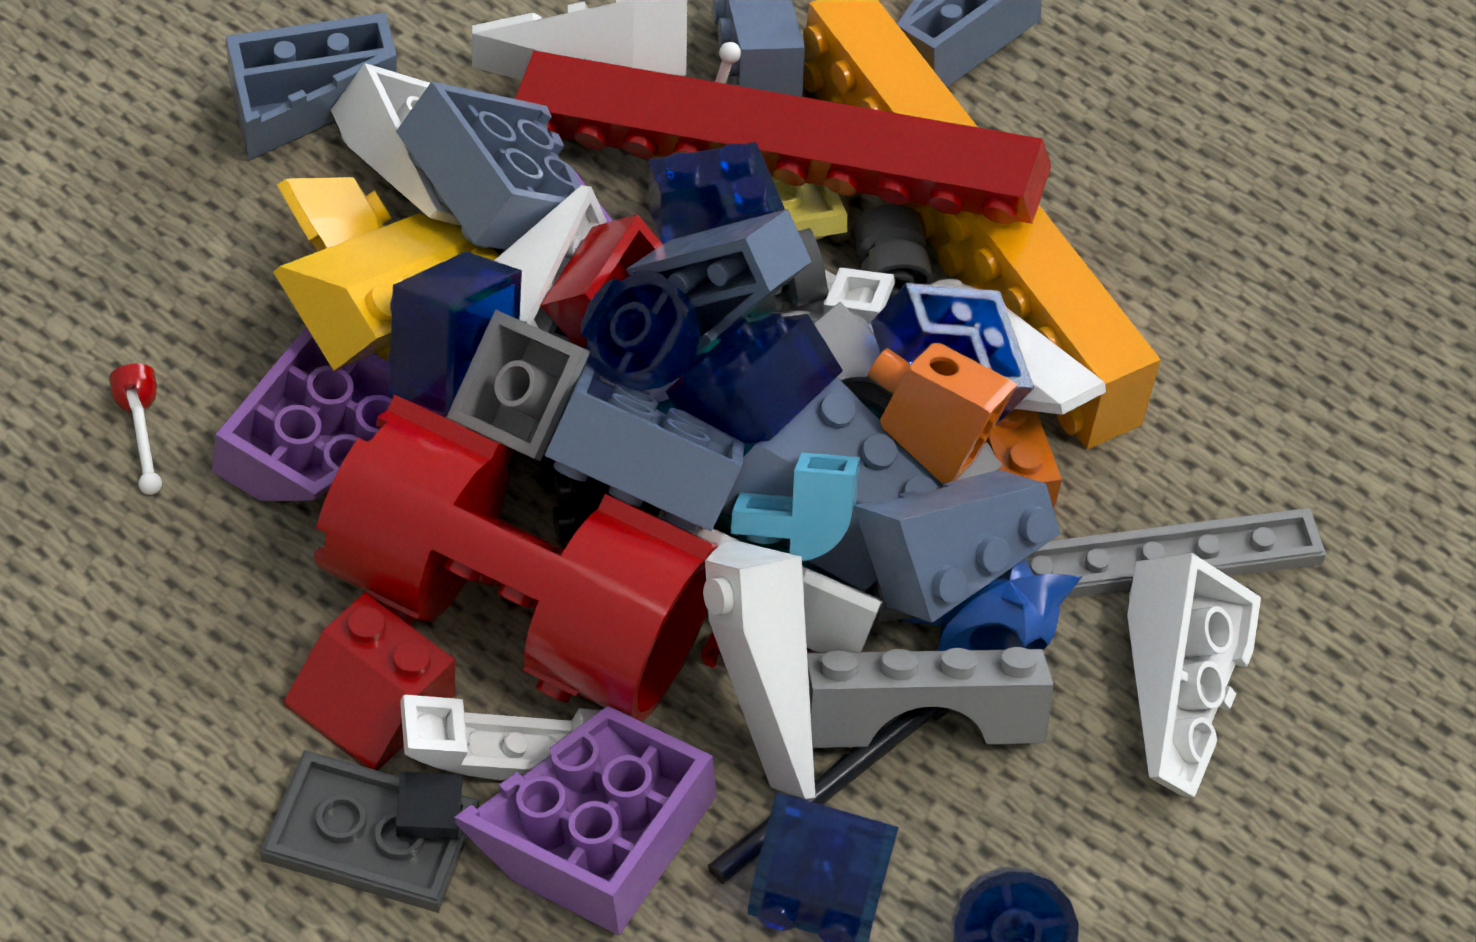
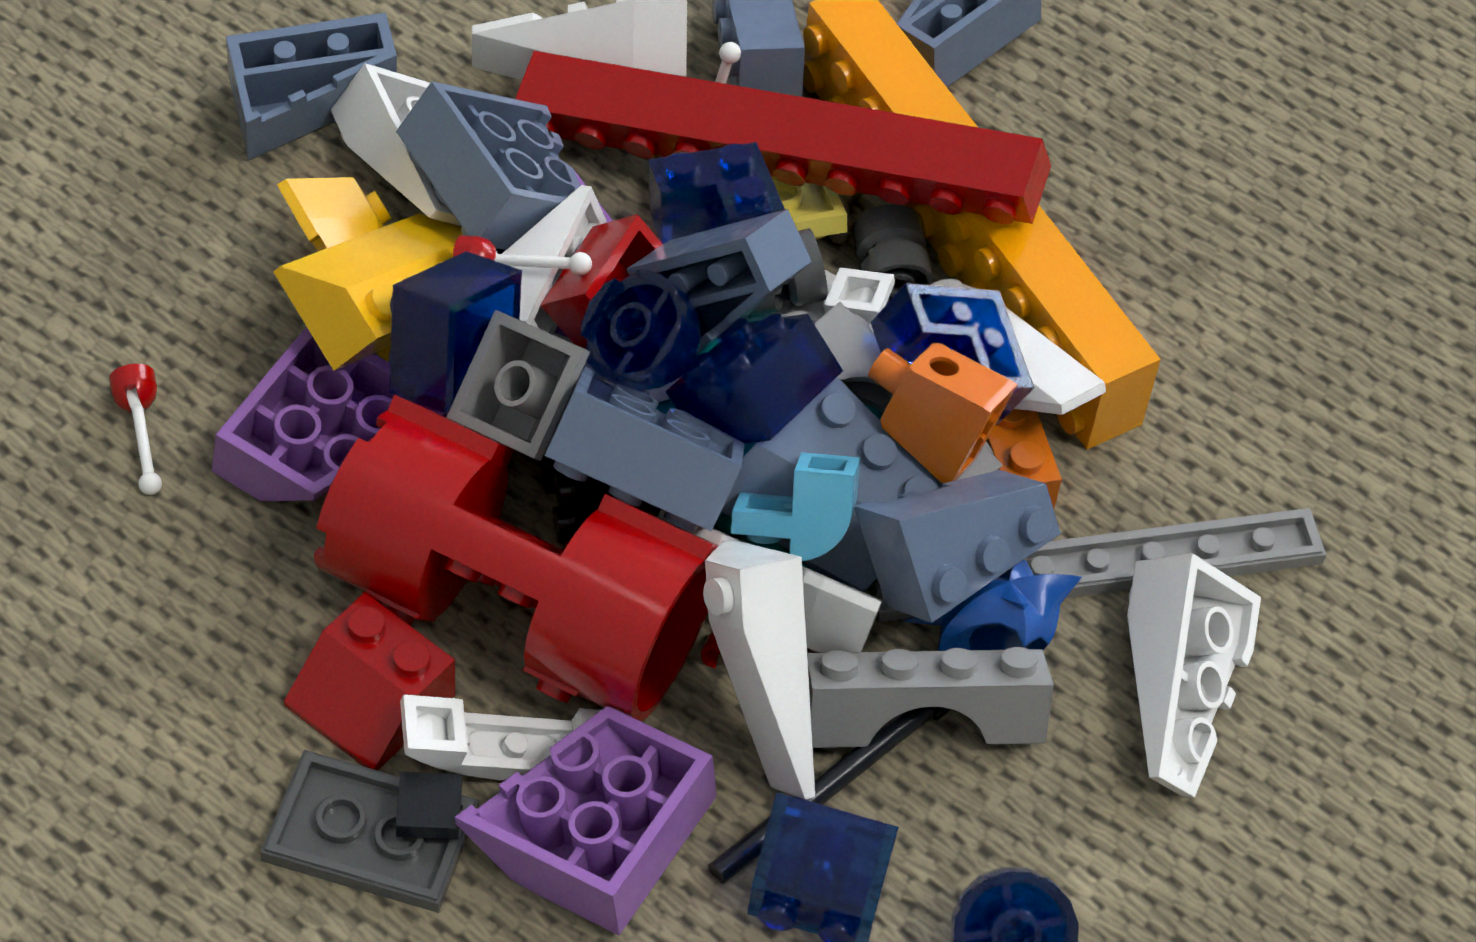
(579, 263): none -> white hinge

